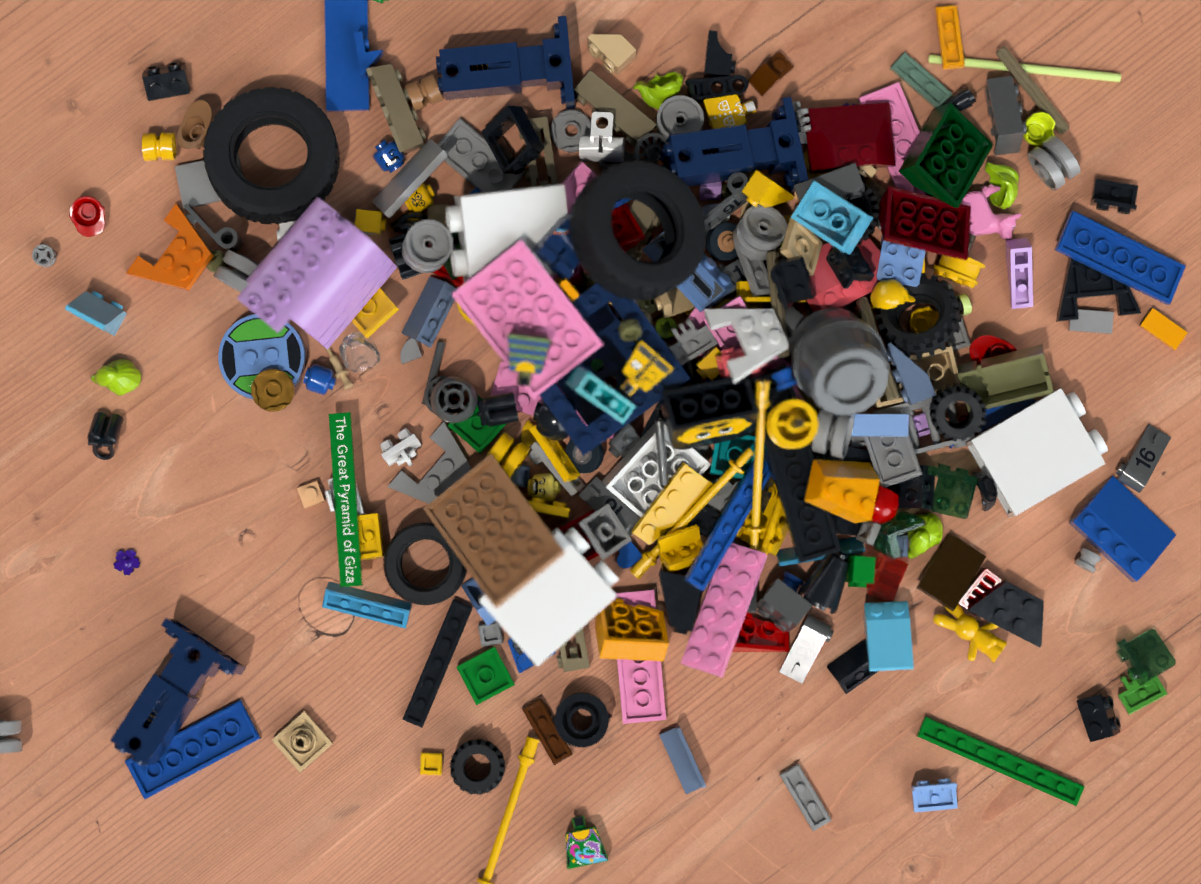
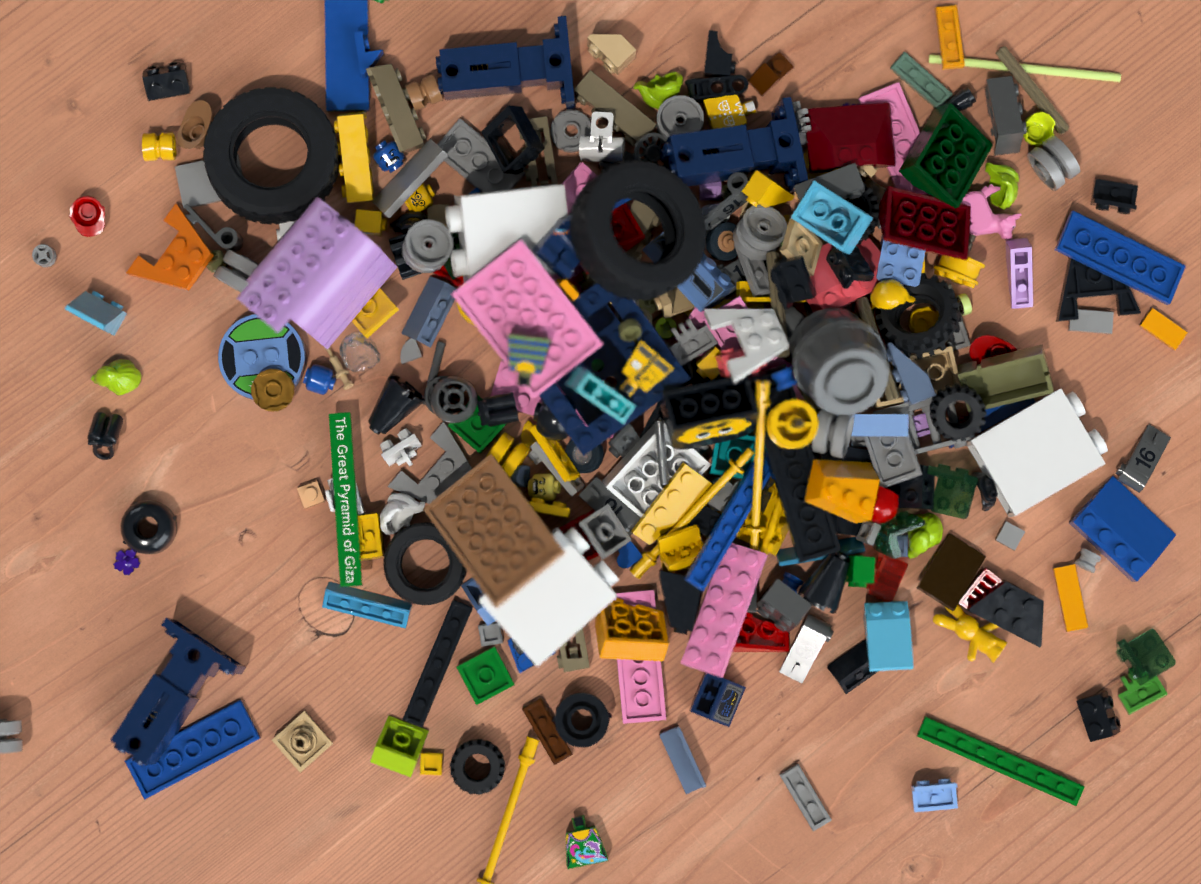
(166, 527): none -> black piece
(355, 156): none -> yellow wedge
(394, 404): none -> black cone
(399, 512): none -> white hair
(399, 746): none -> lime slope
(717, 699): none -> dark blue slope
(1010, 535): none -> light grey tile
(1070, 598): none -> light orange tile

